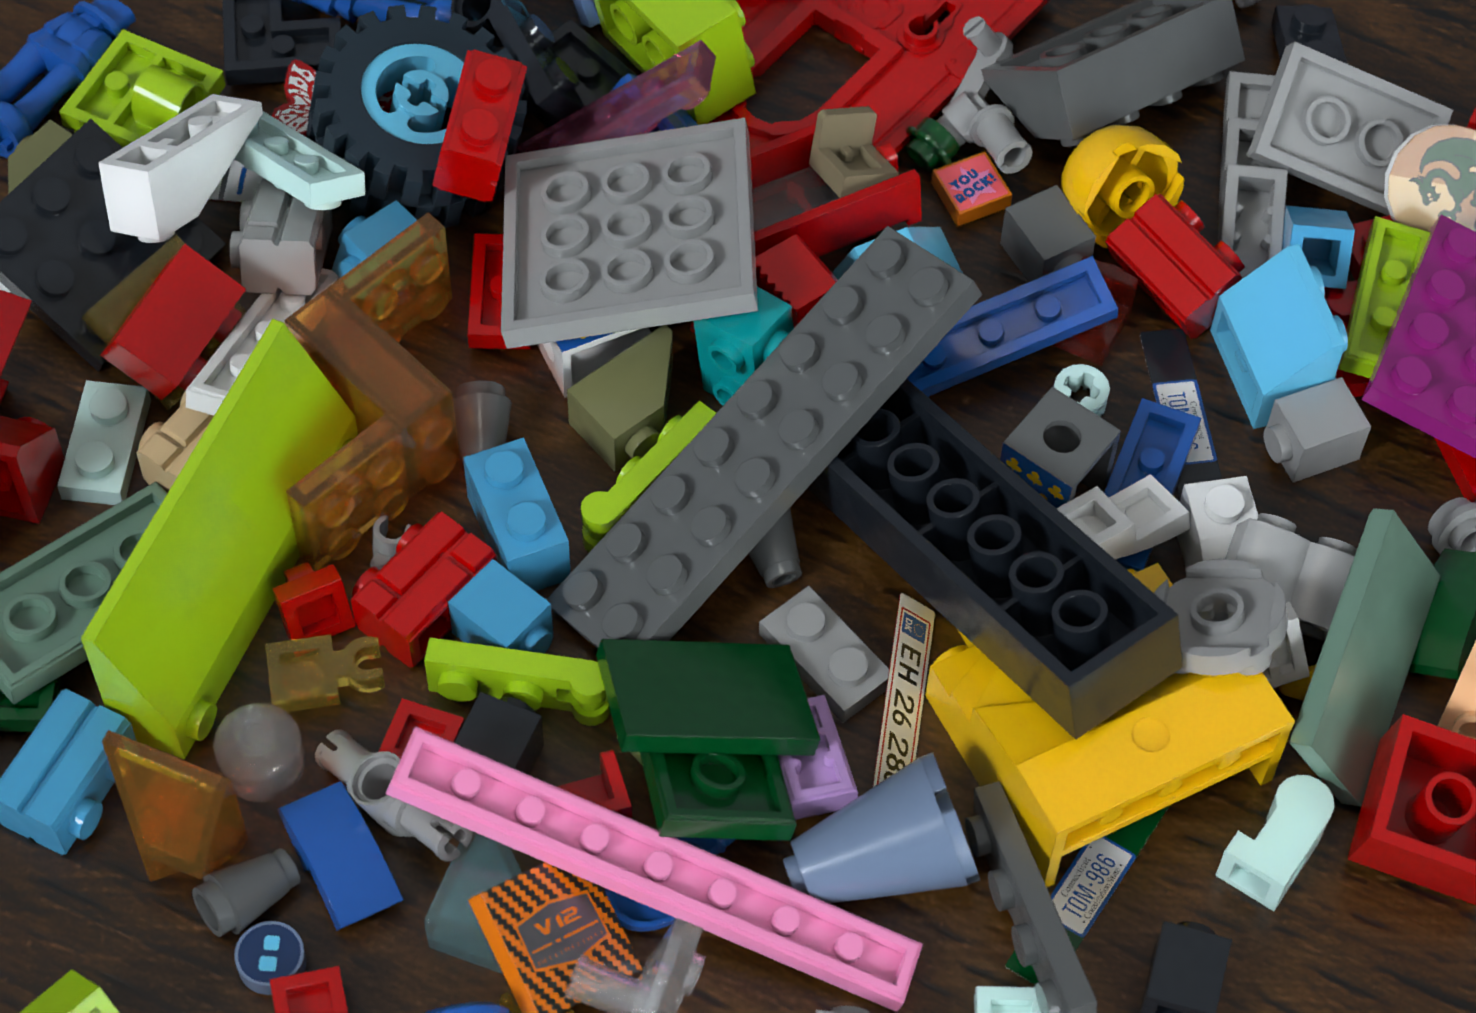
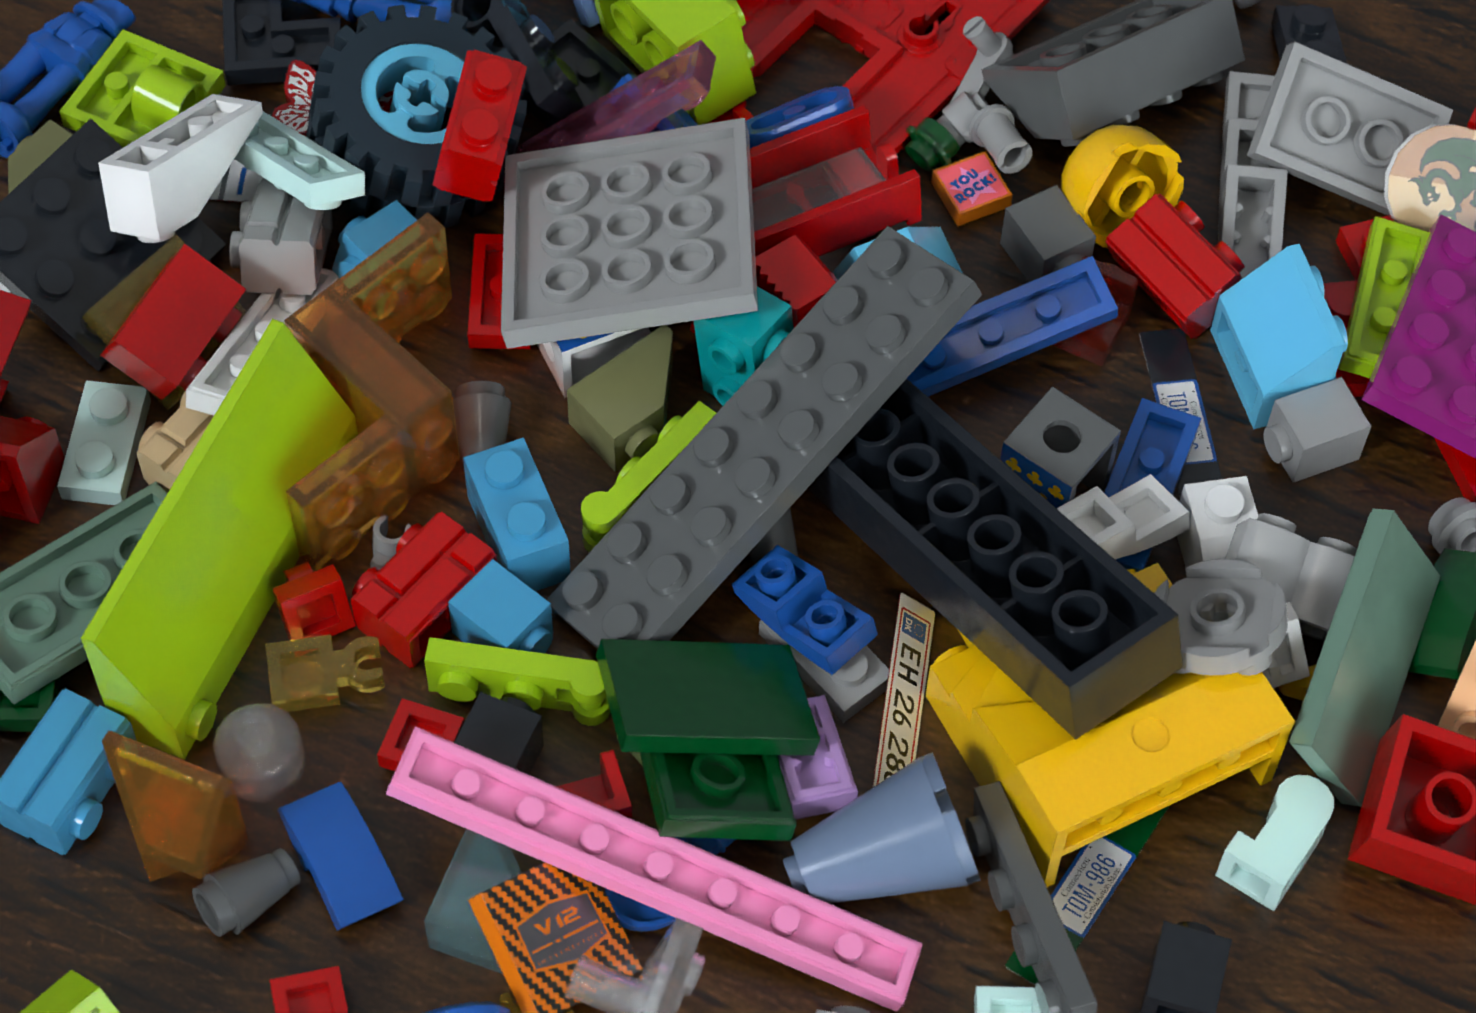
(268, 953): dark blue tile -> none
(367, 782): light grey pin -> none
(799, 114): none -> blue plate
(802, 611): none -> blue slope
(844, 150): dark tan bracket -> none
(1089, 377): light aqua bush -> none
(1324, 239): dark azure brick -> none

